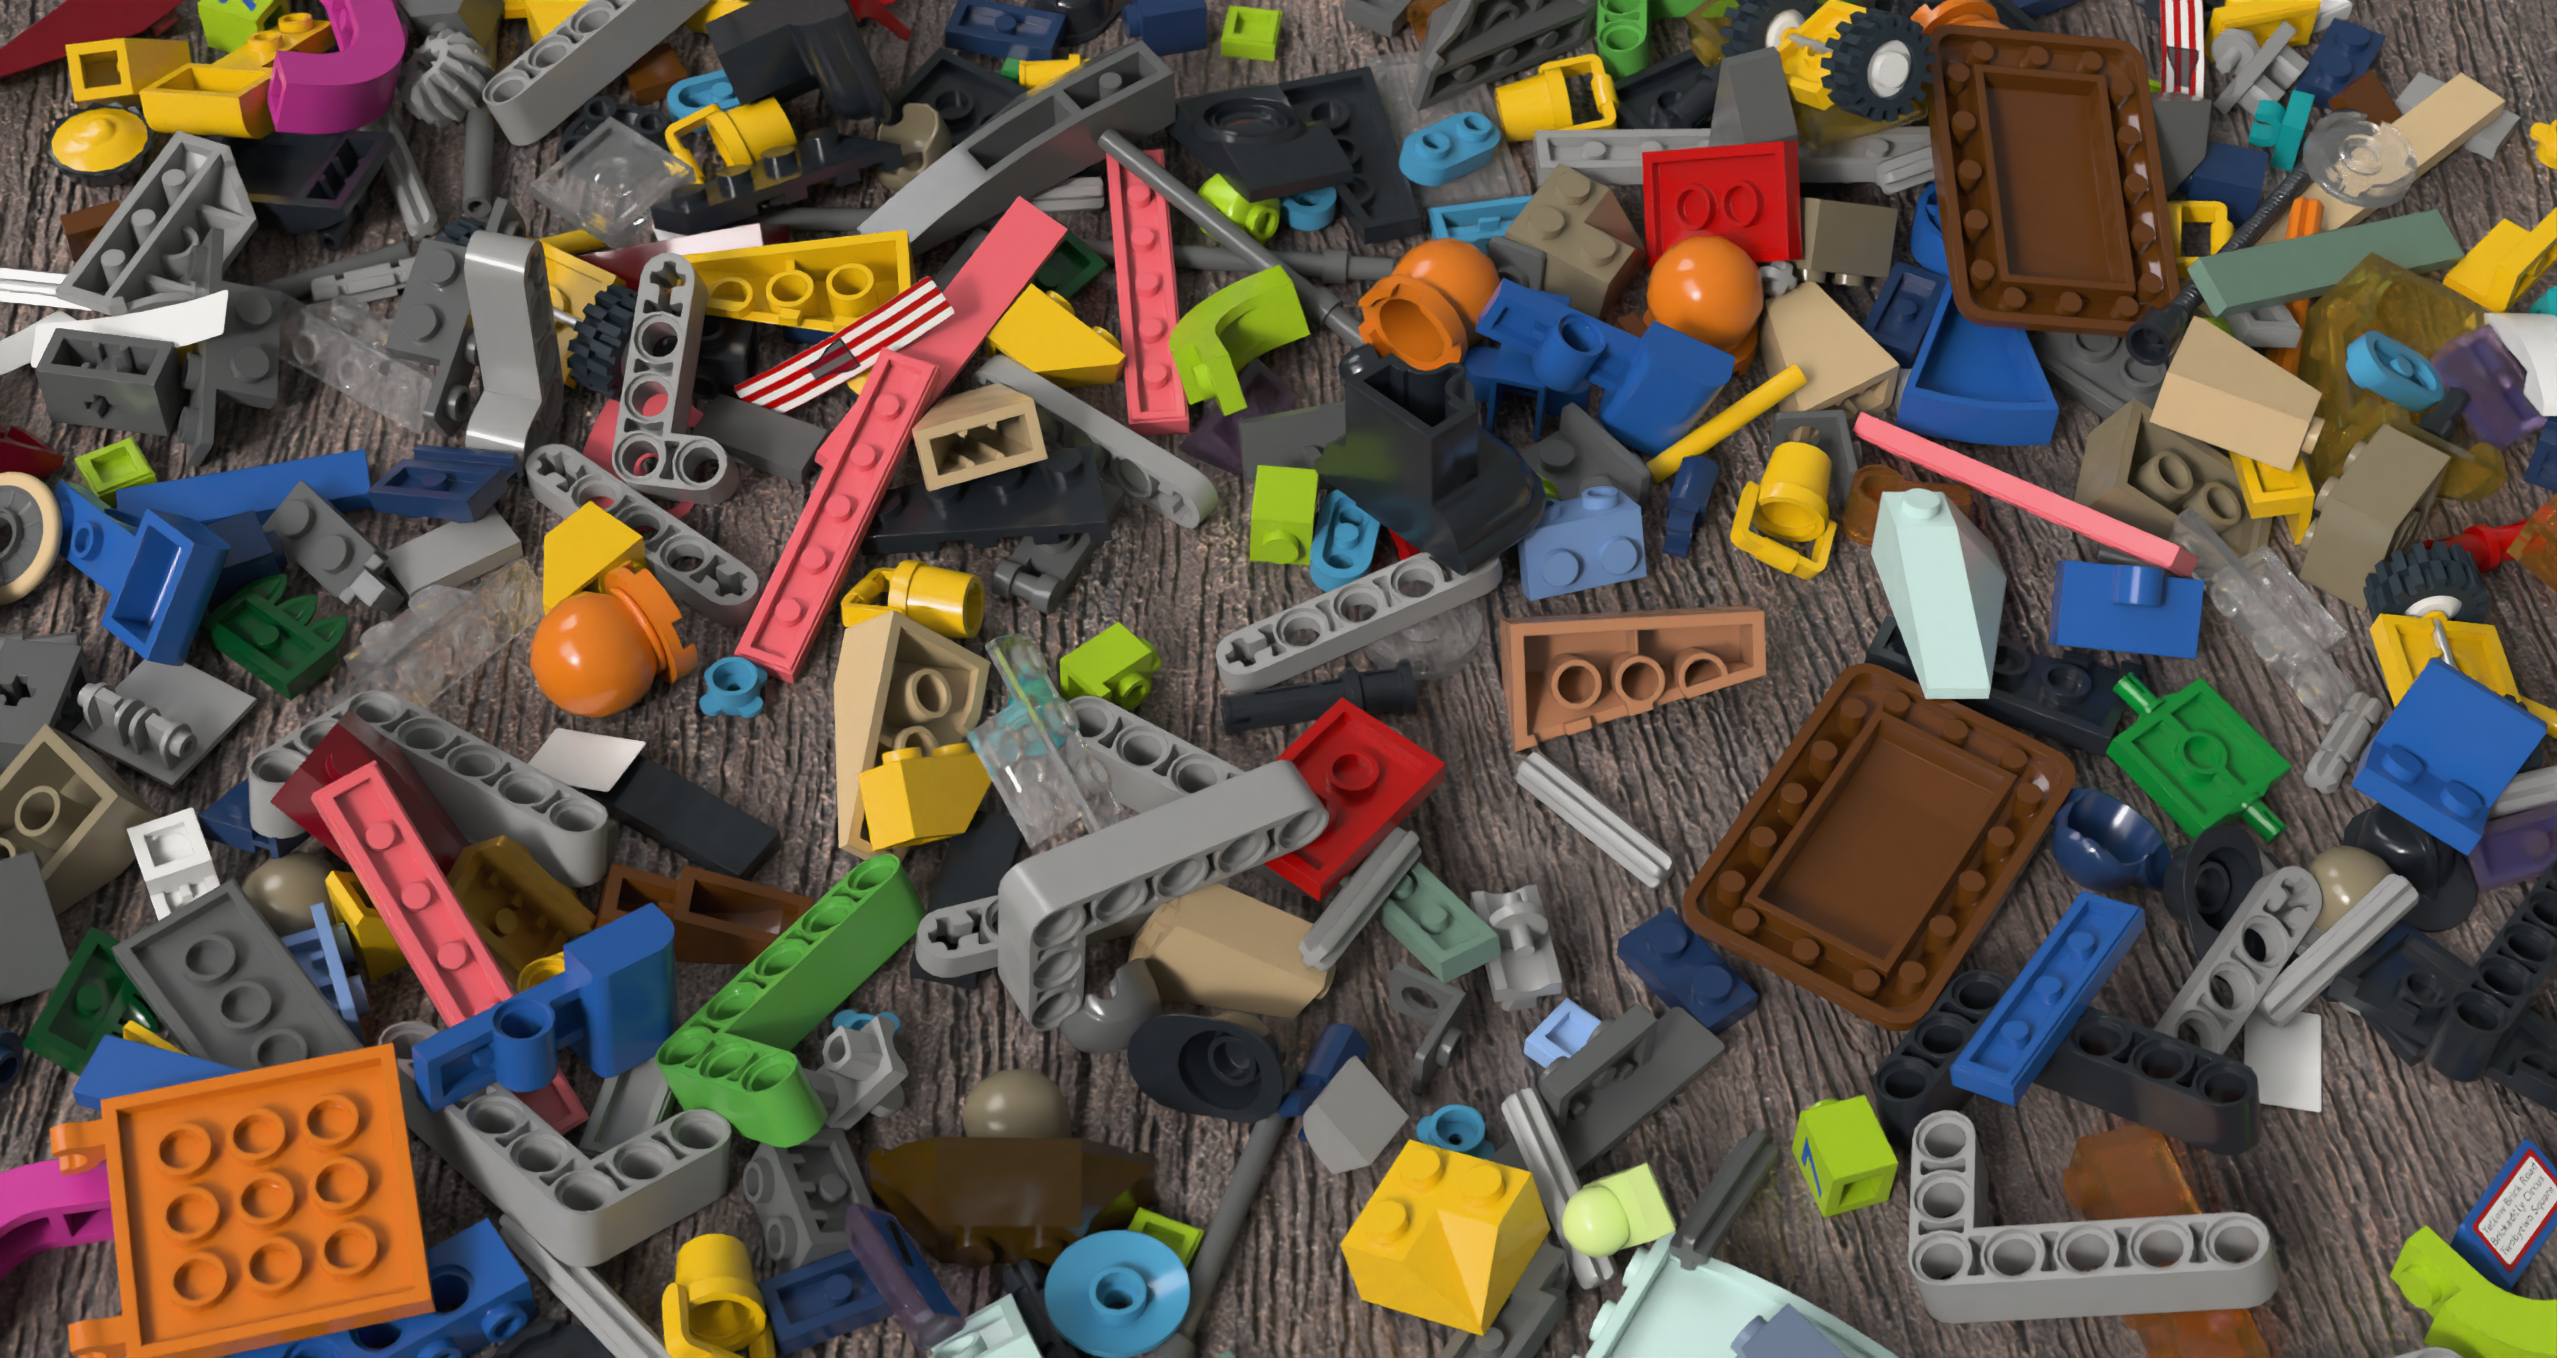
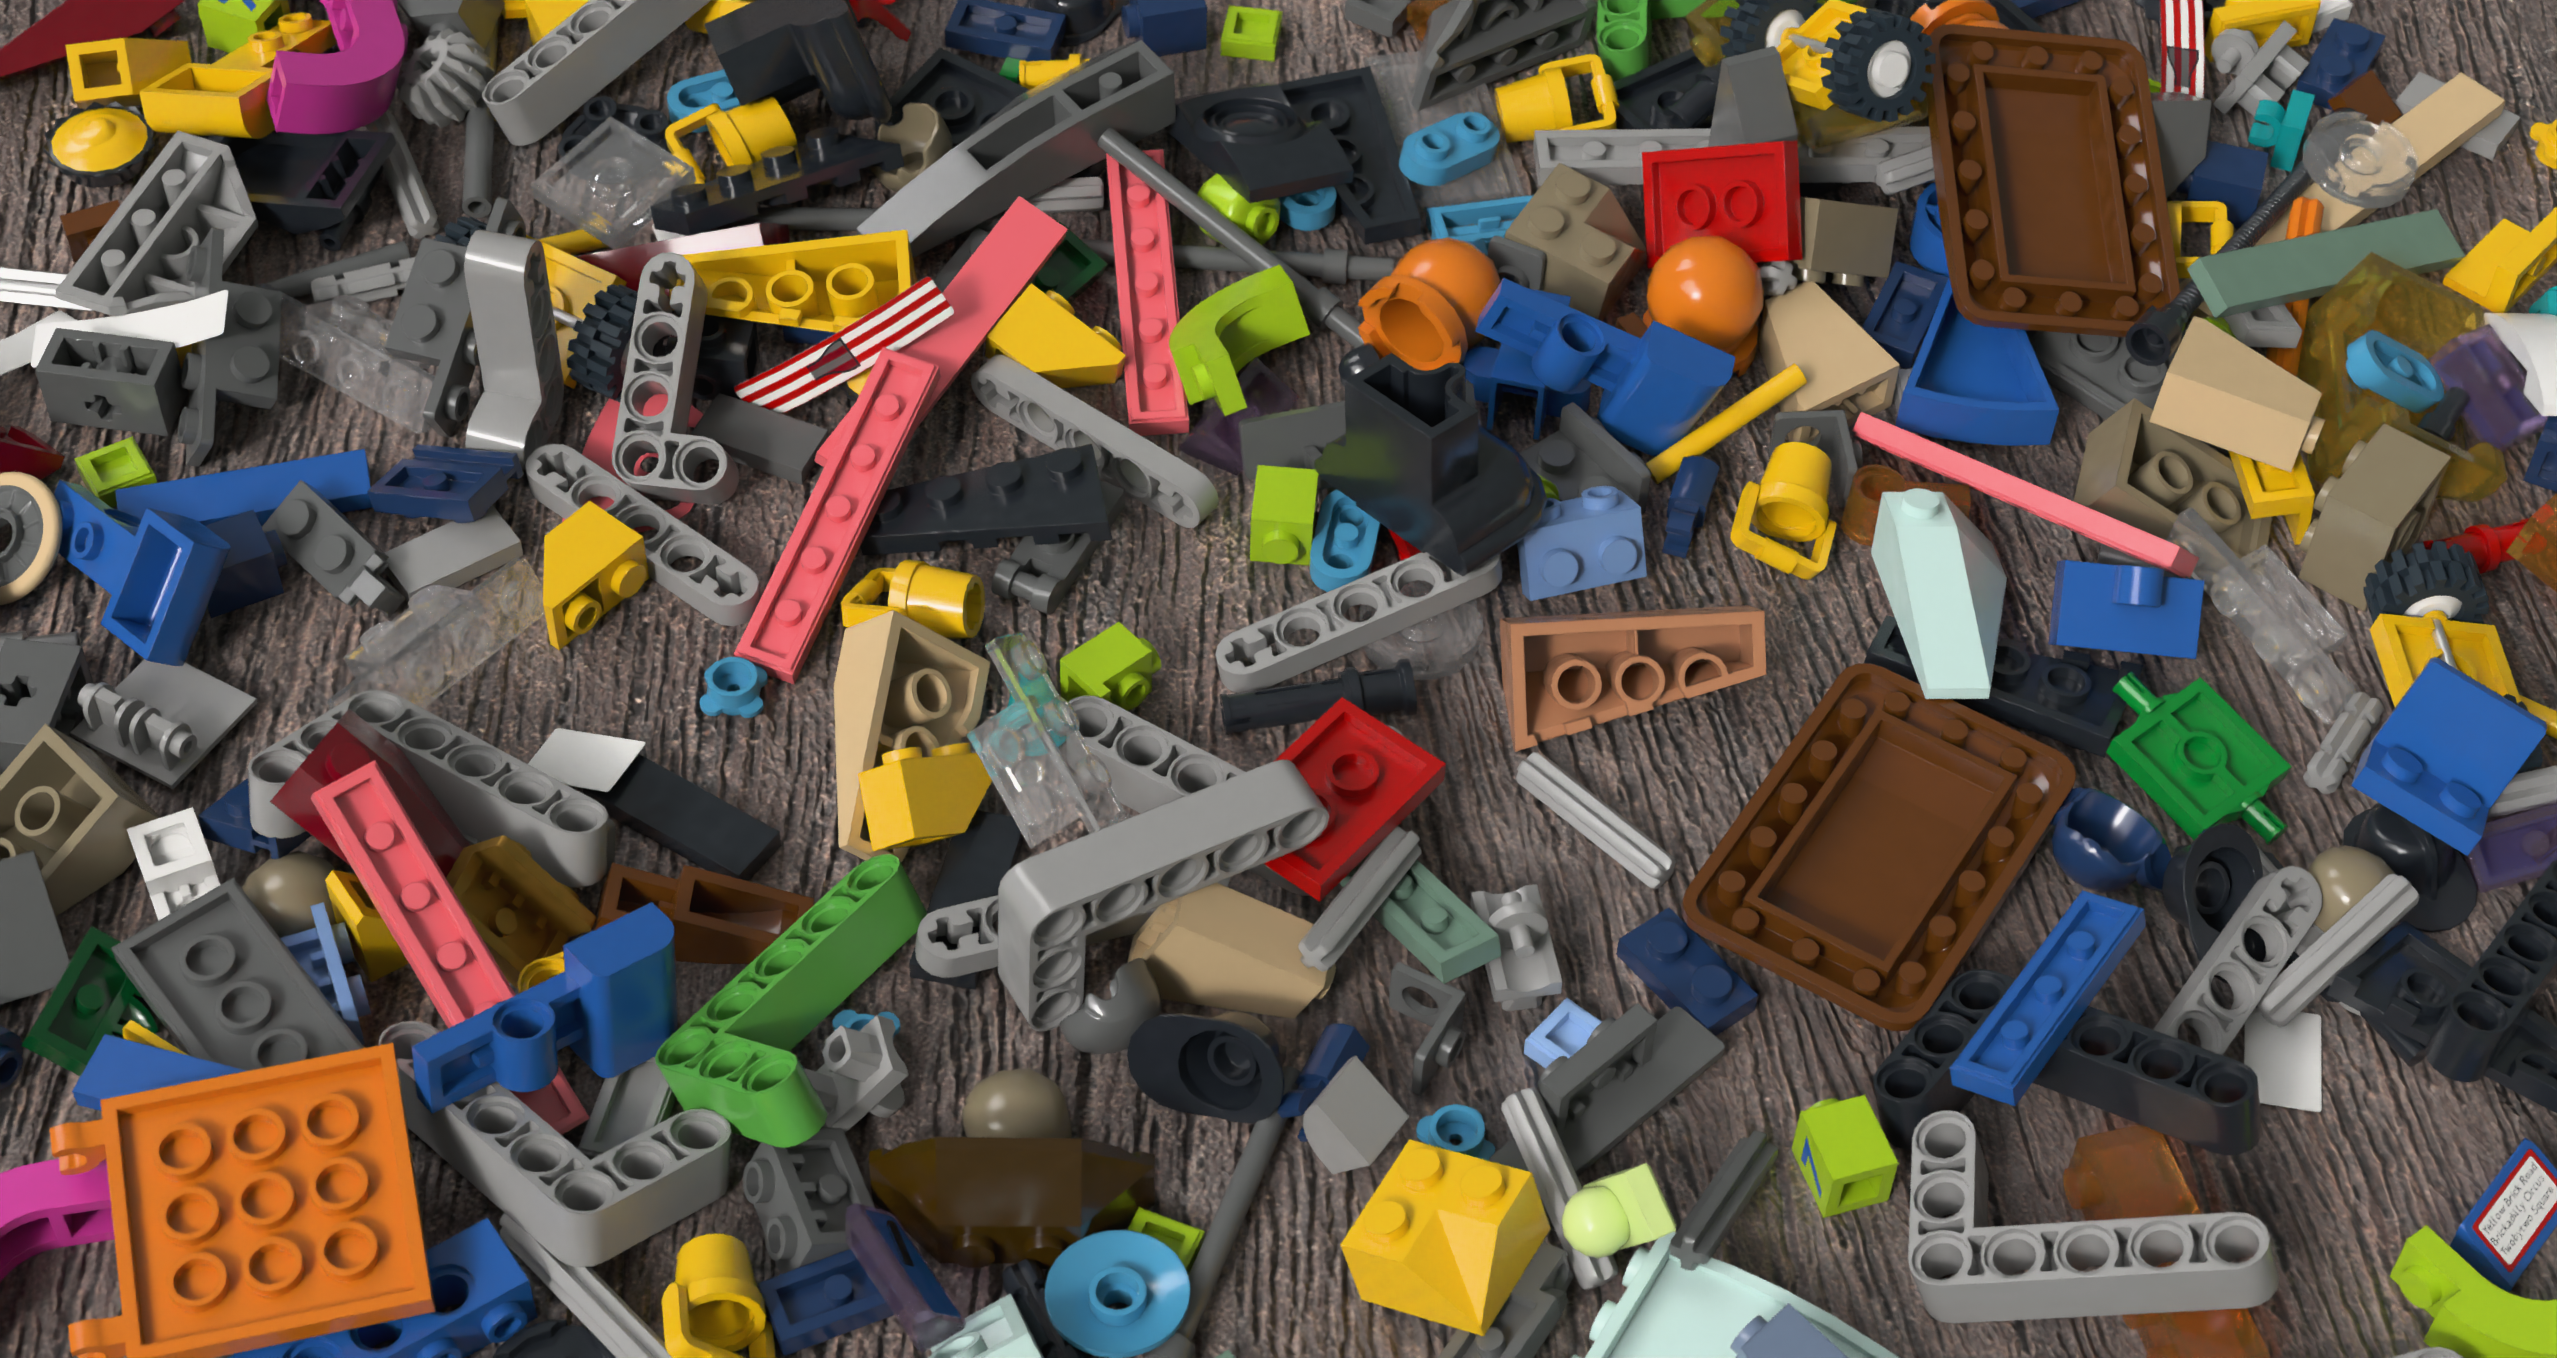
(275, 637): dark green plate -> none
(602, 650): orange tile -> none
(654, 74): reddish brown tile -> none
(977, 435): tan slope -> none

